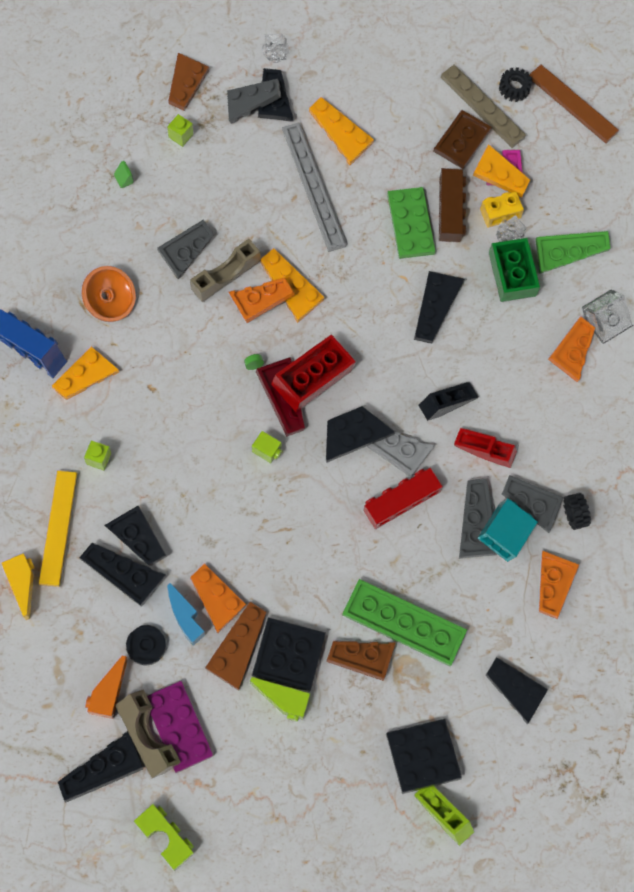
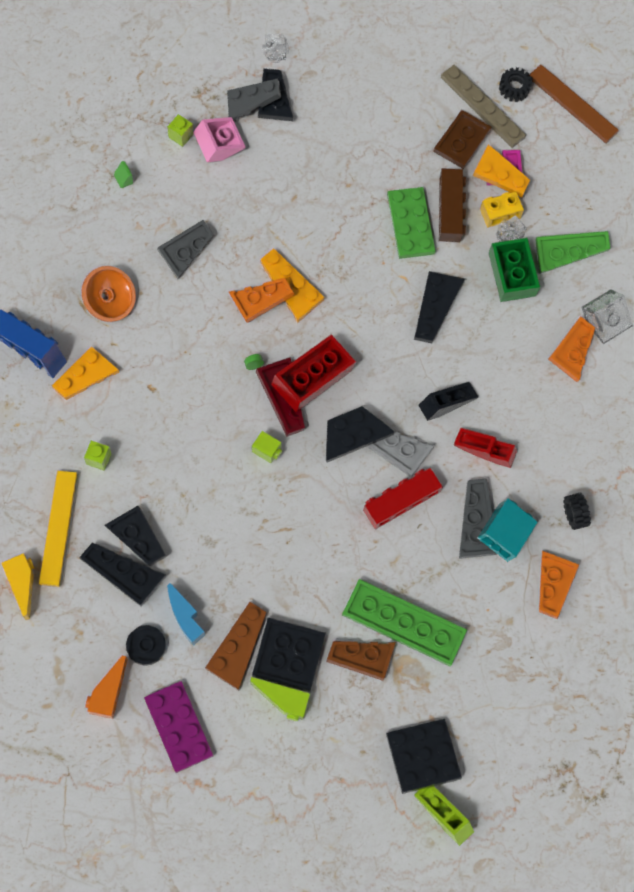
(102, 769): black wing -> none
(135, 714): dark tan arch -> none
(153, 821): lime arch -> none
(186, 81): dark orange wing -> none
(211, 281): dark tan arch -> none
(217, 597): orange wing -> none
(218, 138): none -> bright pink slope
(313, 187): light grey tile -> none
(346, 135): light orange wing -> none
(517, 688): black wing -> none
(533, 500): dark grey wing -> none

